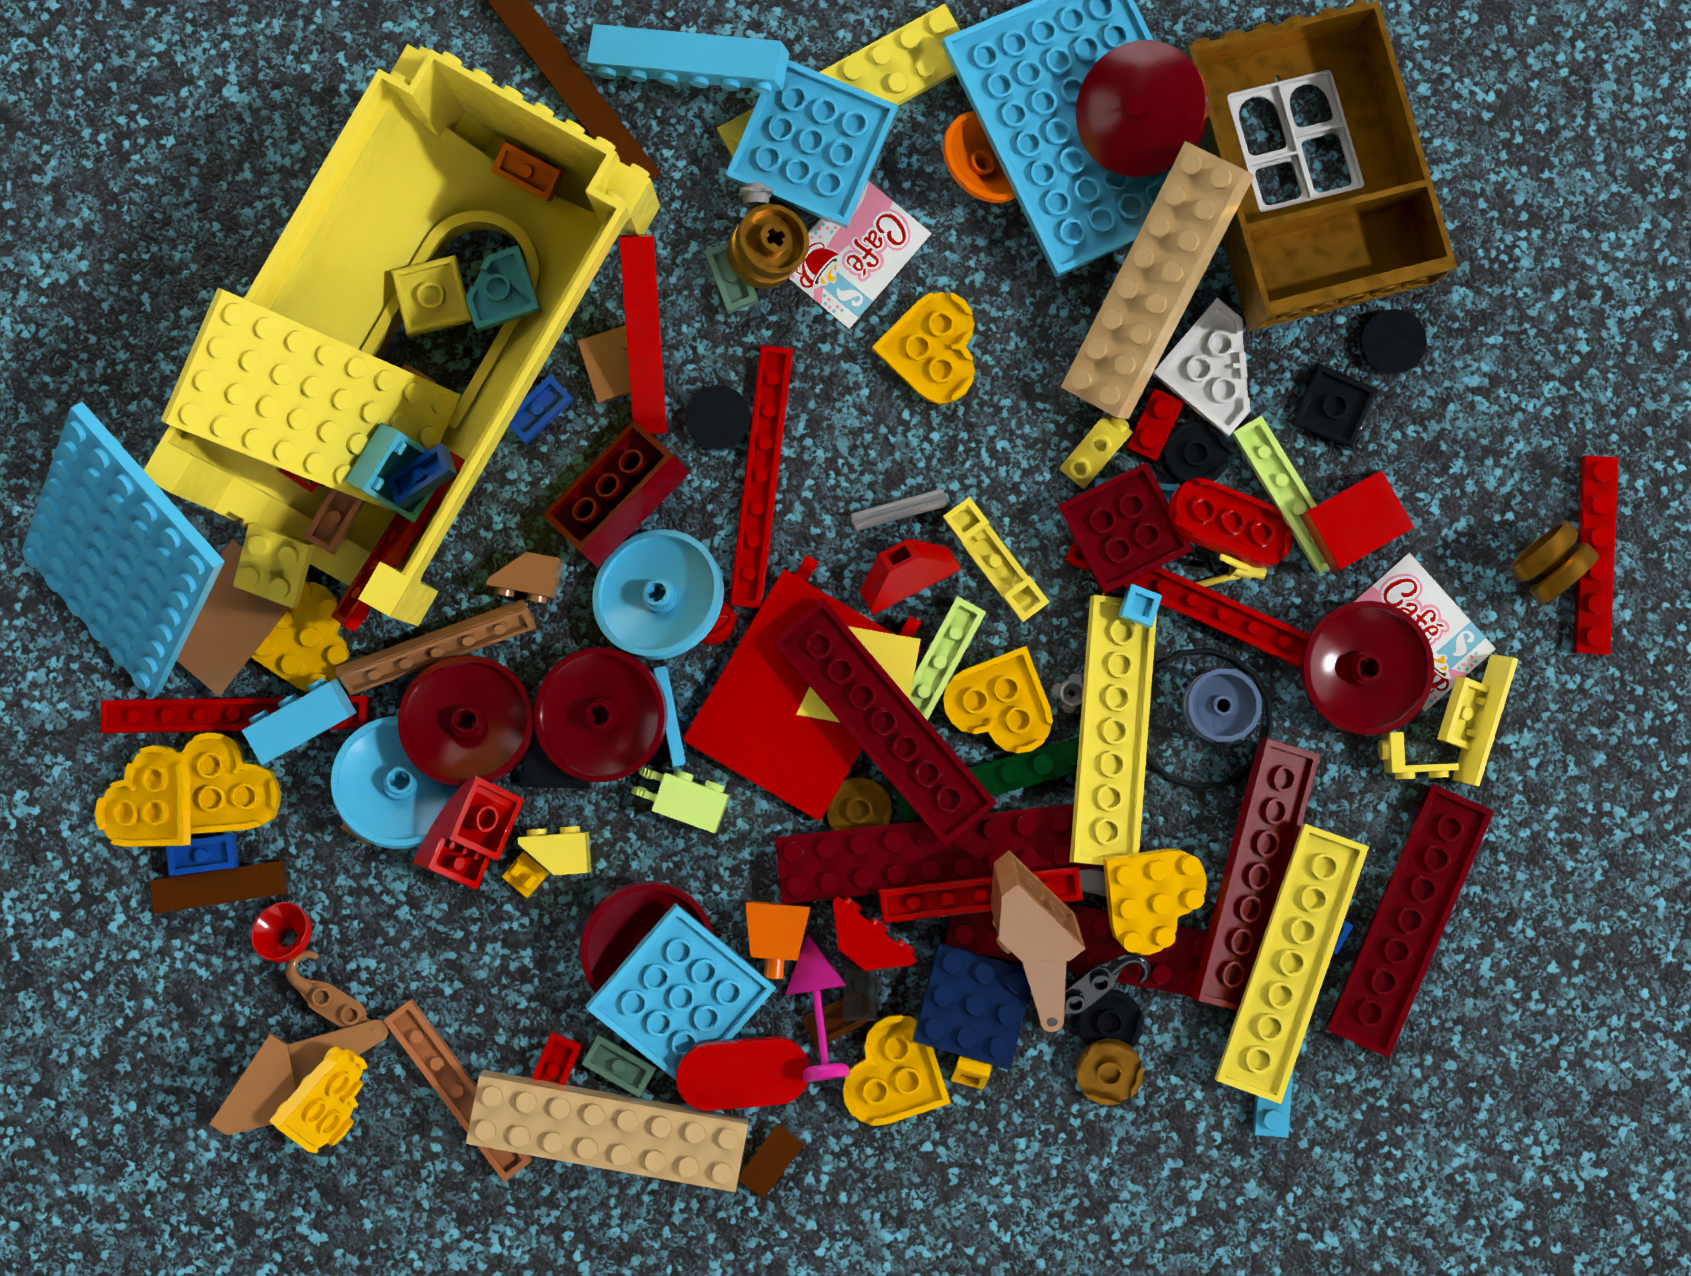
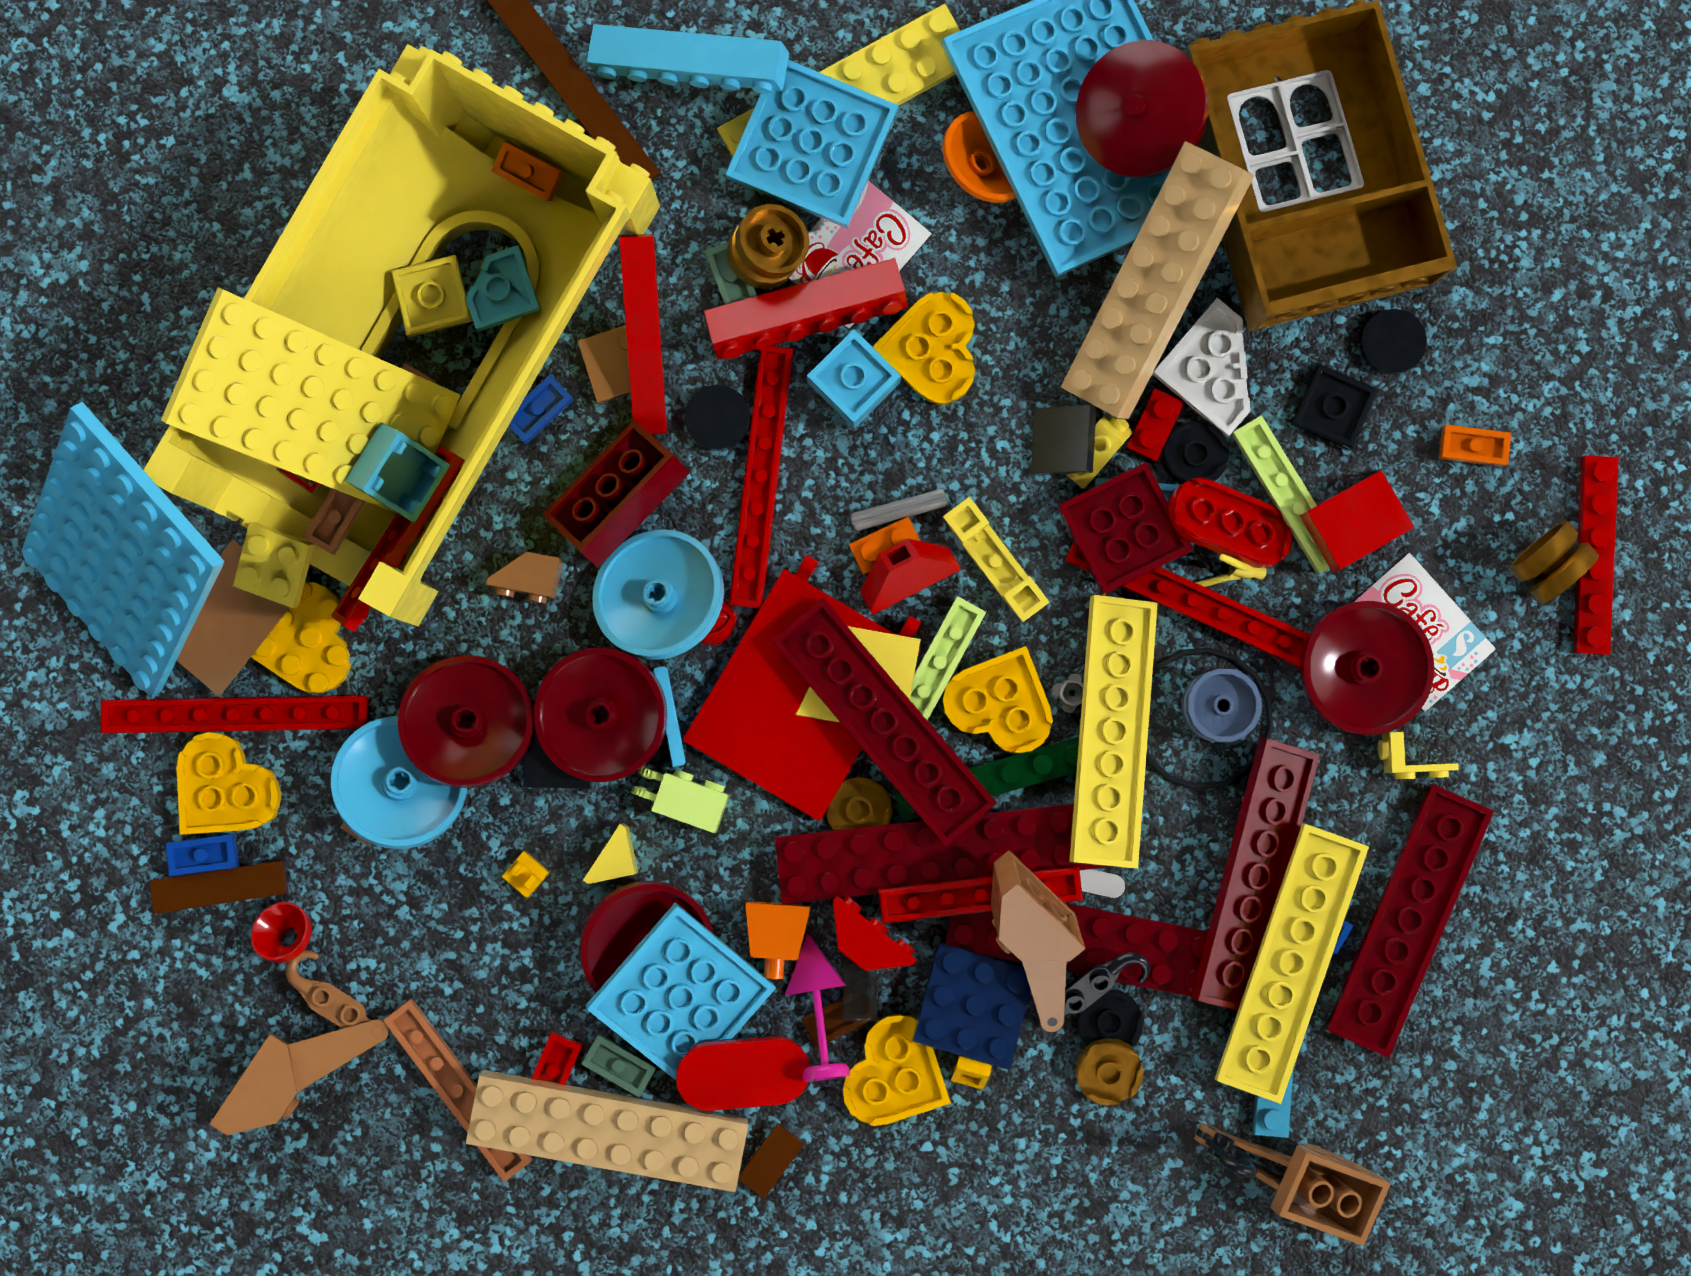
(150, 802): yellow plate -> none
(298, 719): medium azure brick -> none
(323, 1102): yellow plate -> none
(421, 476): blue plate -> none
(435, 646): medium nougat tile -> none
(469, 832): red slope -> none
(560, 852): light yellow slope -> none
(615, 859): none -> light yellow slope
(755, 194): light grey plate -> none
(806, 309): none -> brick
(854, 378): none -> medium azure container
(867, 548): none -> orange plate
(1063, 440): none -> black tile
(1139, 606): medium azure plate -> none
(1149, 894): yellow plate -> none
(1316, 1188): none -> medium nougat slope
(1475, 445): none -> orange plate
(1475, 715): light yellow bracket -> none

